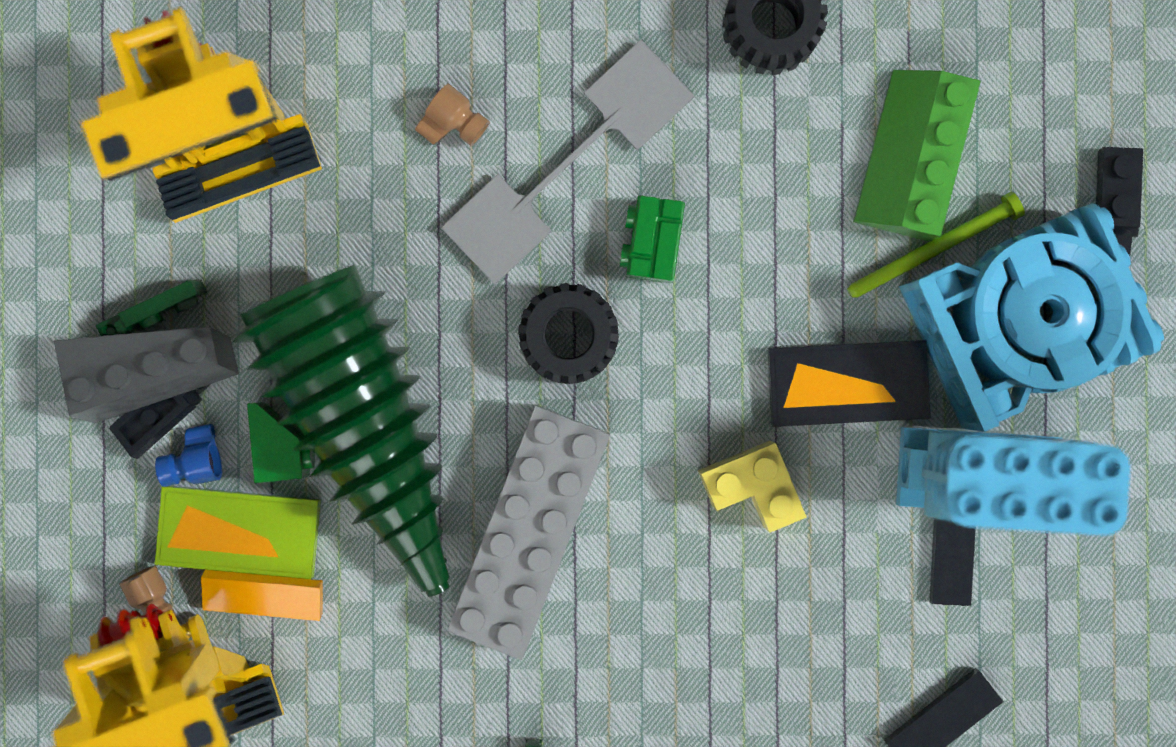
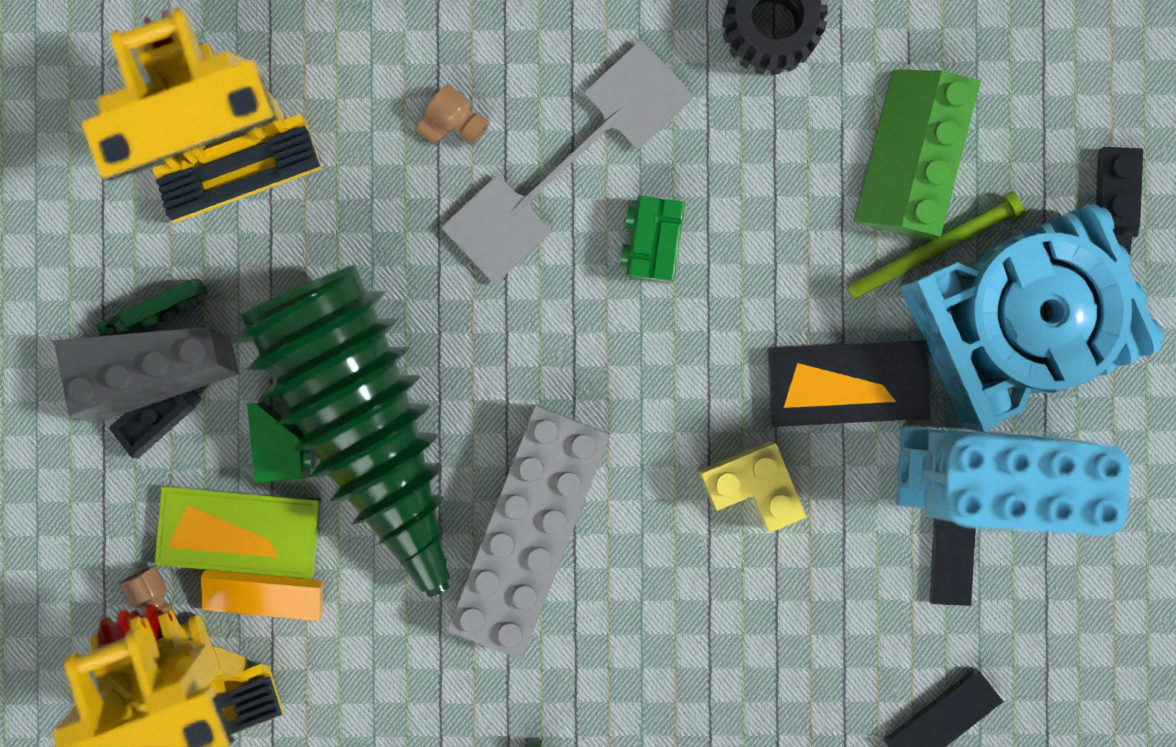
(198, 461): blue piece -> none
(560, 299): black tyre -> none

